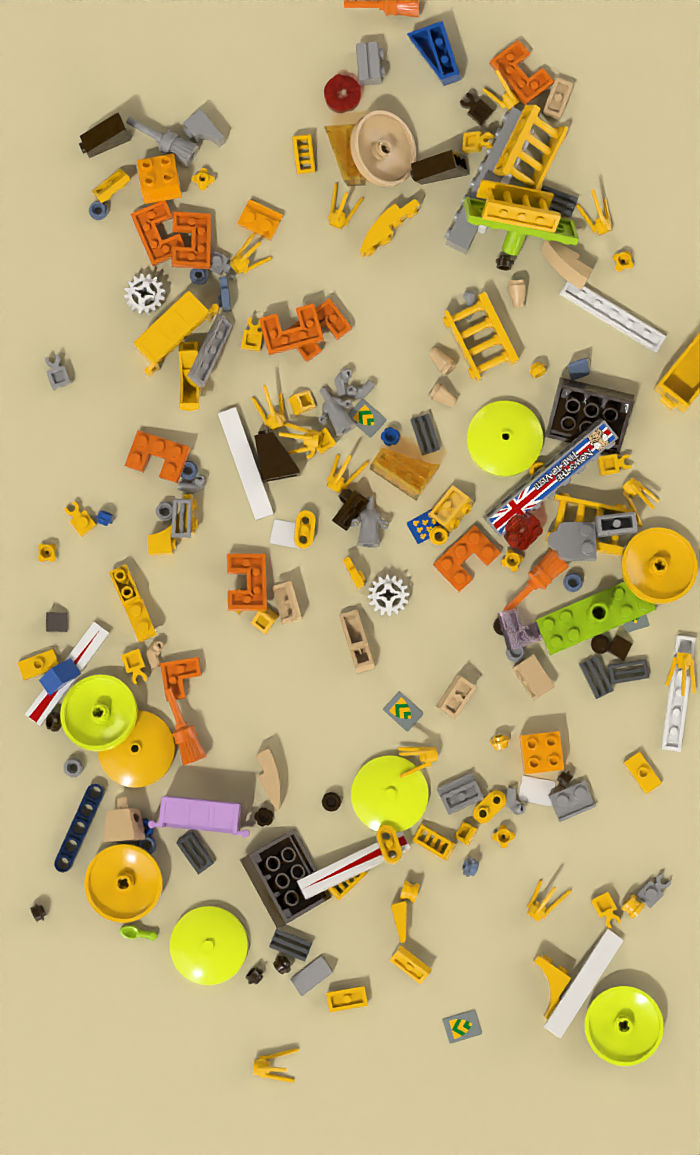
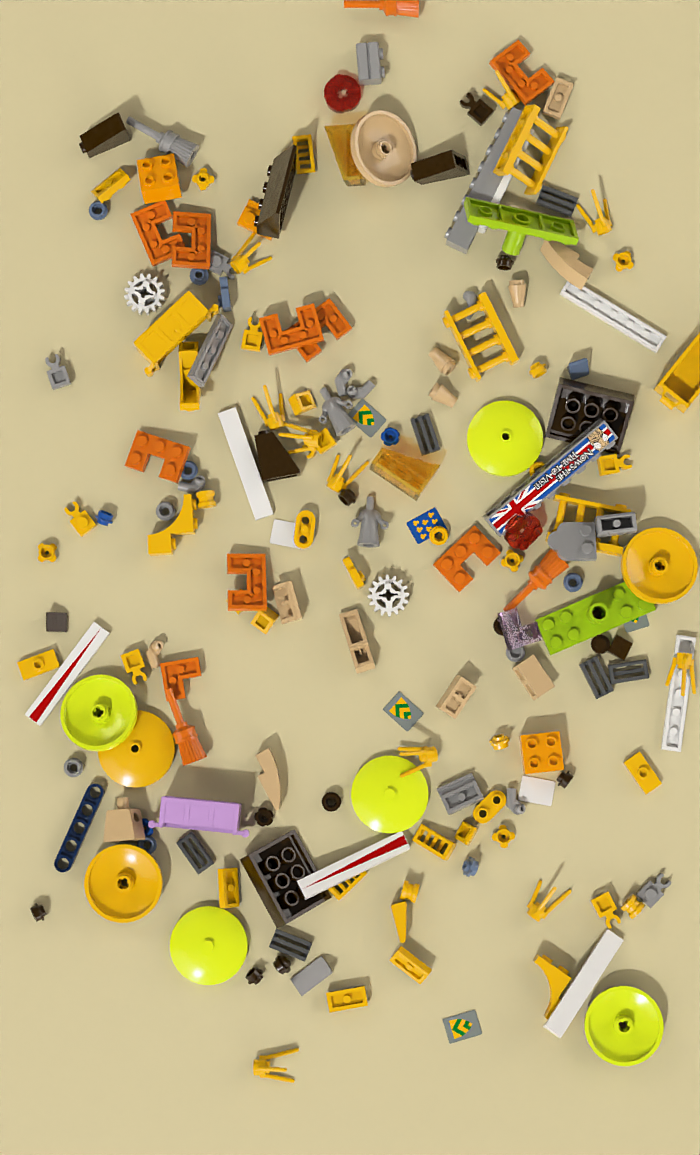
(53, 722): dark brown plate -> none
(59, 676): blue slope -> none
(133, 603): yellow slope -> none
(134, 932): lime piece -> none
(181, 534): light grey tile -> none
(201, 128): light grey arch -> none
(206, 499): none -> yellow wheel
(228, 887): none -> yellow plate
(277, 194): none -> dark brown slope
(338, 218): yellow plant -> none
(348, 510): dark brown tile -> none
(381, 231): yellow slope -> none
(389, 845): yellow plate -> none
(436, 50): blue wedge -> none
(451, 509): yellow bracket -> none
(475, 141): yellow plate -> none
(518, 206): yellow fence -> none
(571, 801): light grey plate -> none
(634, 488): yellow plant -> none

